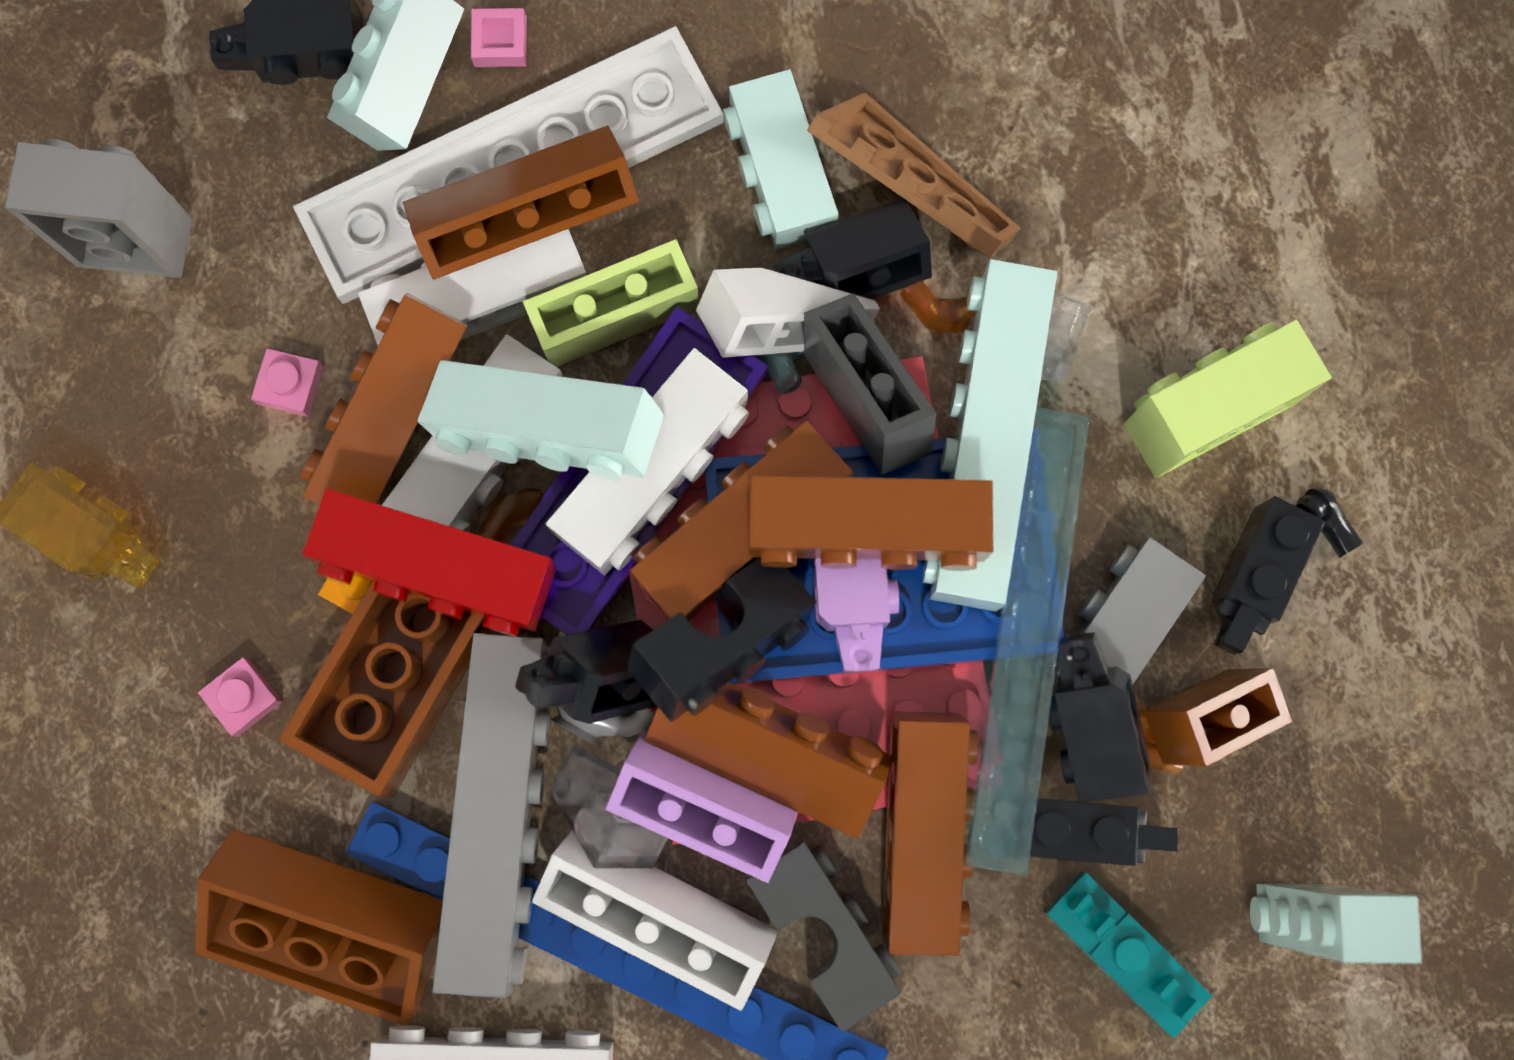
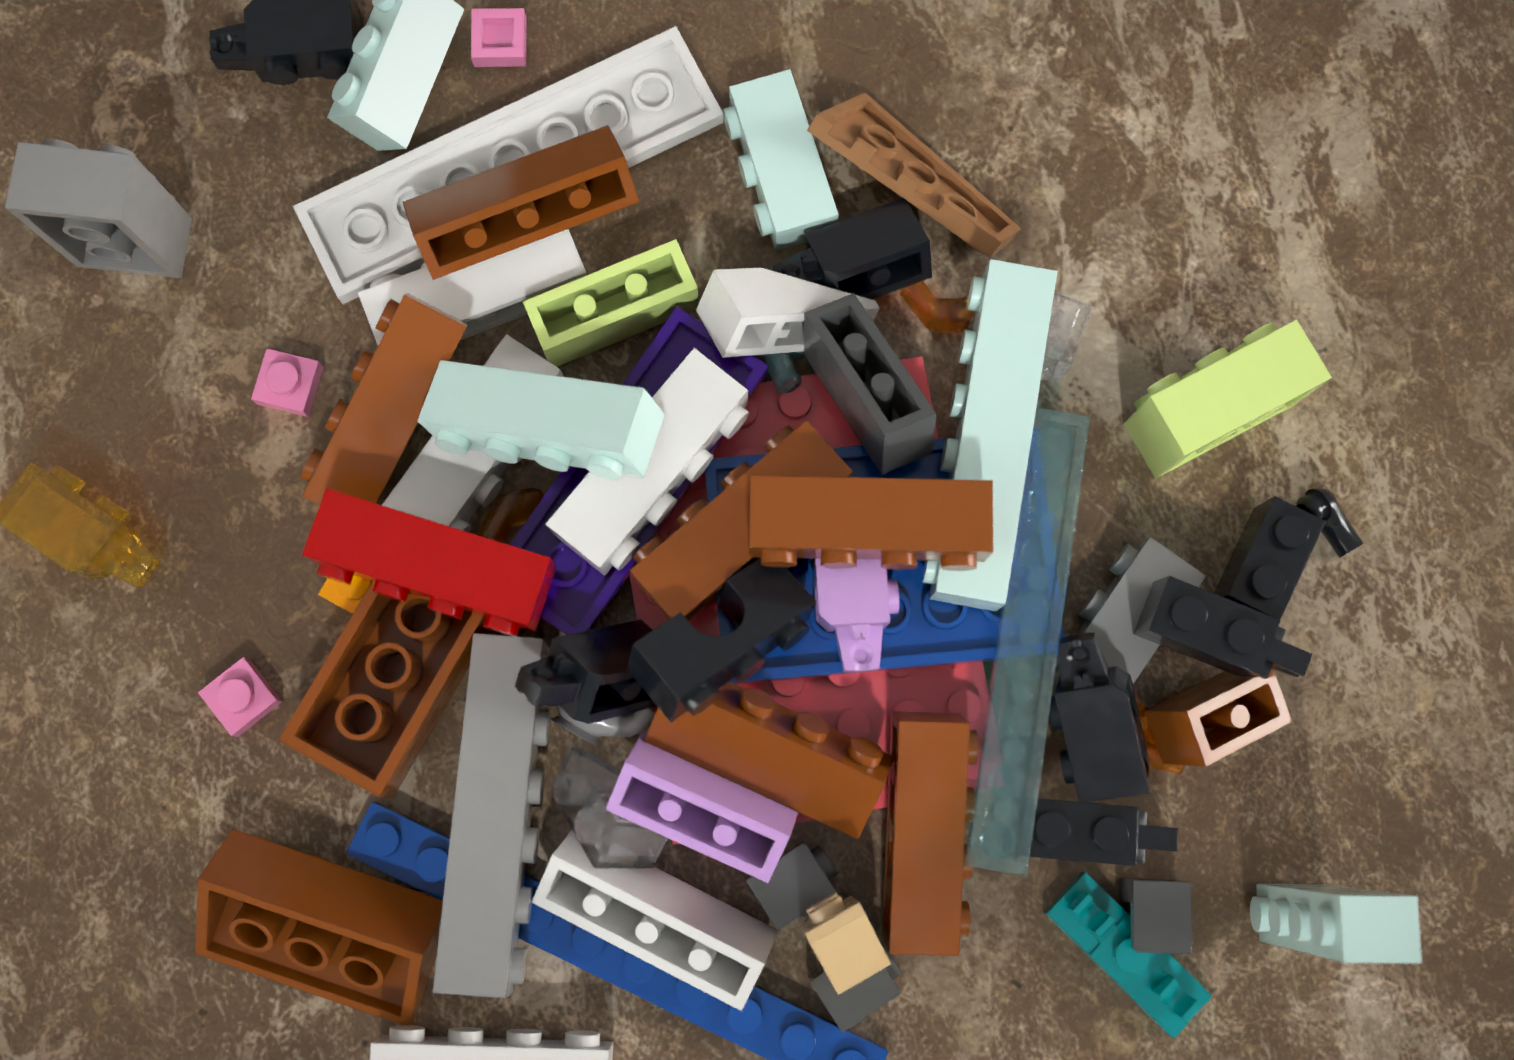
(844, 941): none -> tan slope
(1159, 914): none -> dark grey panel
(1217, 631): none -> black hinge

